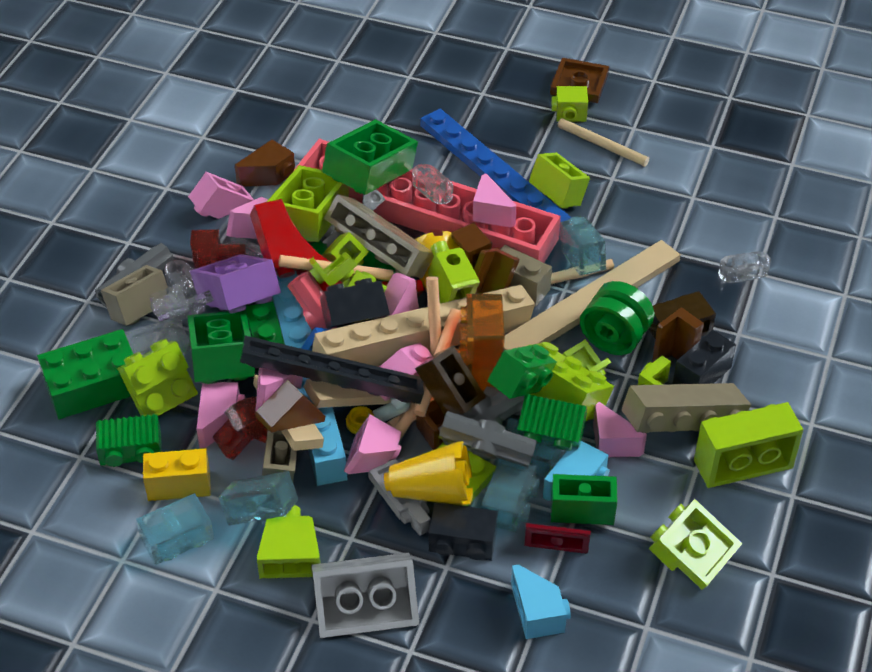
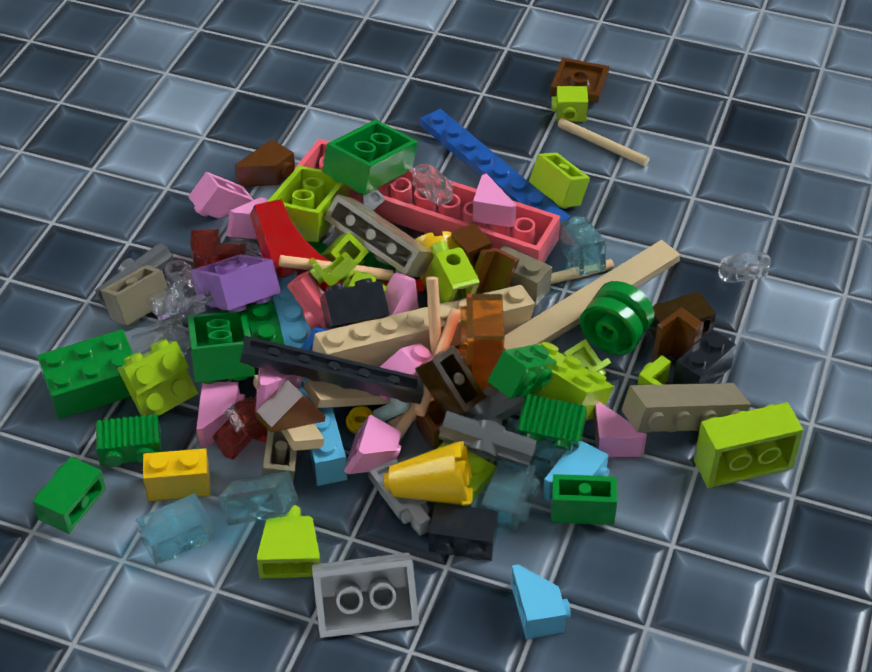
(69, 495): none -> green brick
(557, 538): dark red slope -> none
(694, 543): plate -> none

